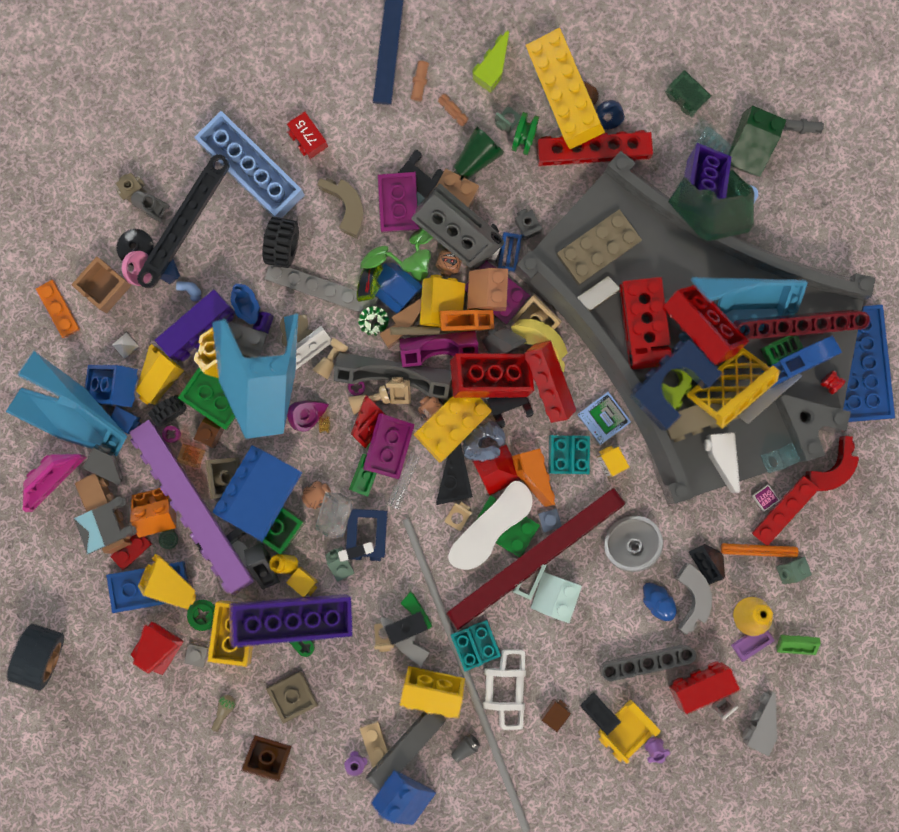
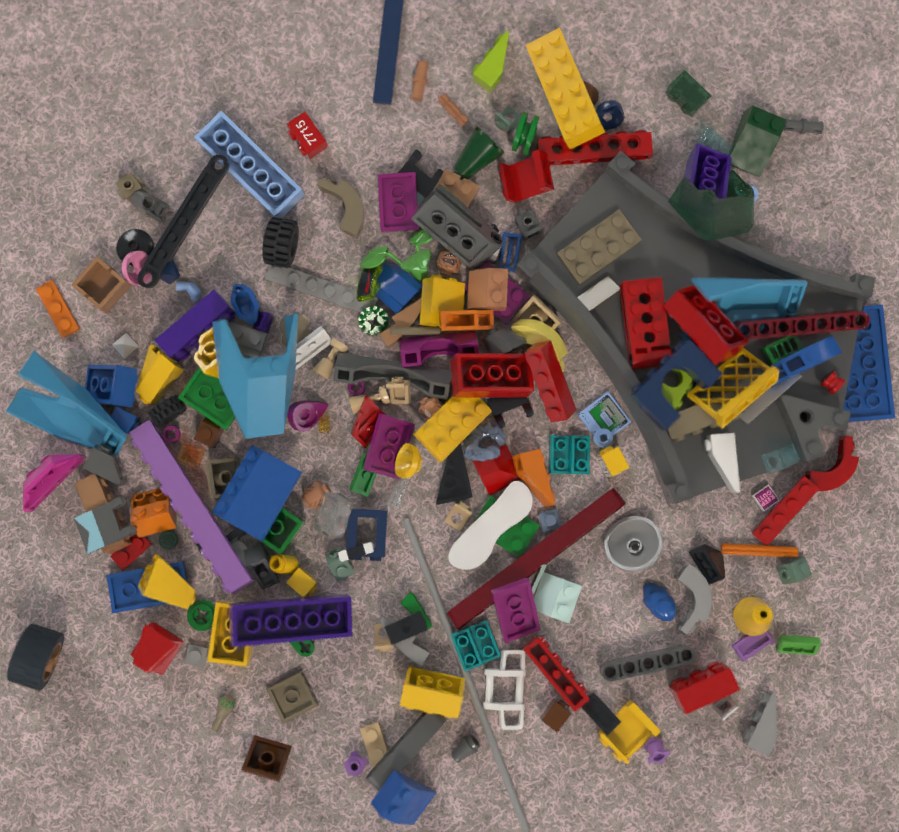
(408, 461): none -> yellow piece
(515, 610): none -> magenta plate
(526, 177): none -> red panel
(559, 677): none -> red brick
(598, 442): none -> light blue plate

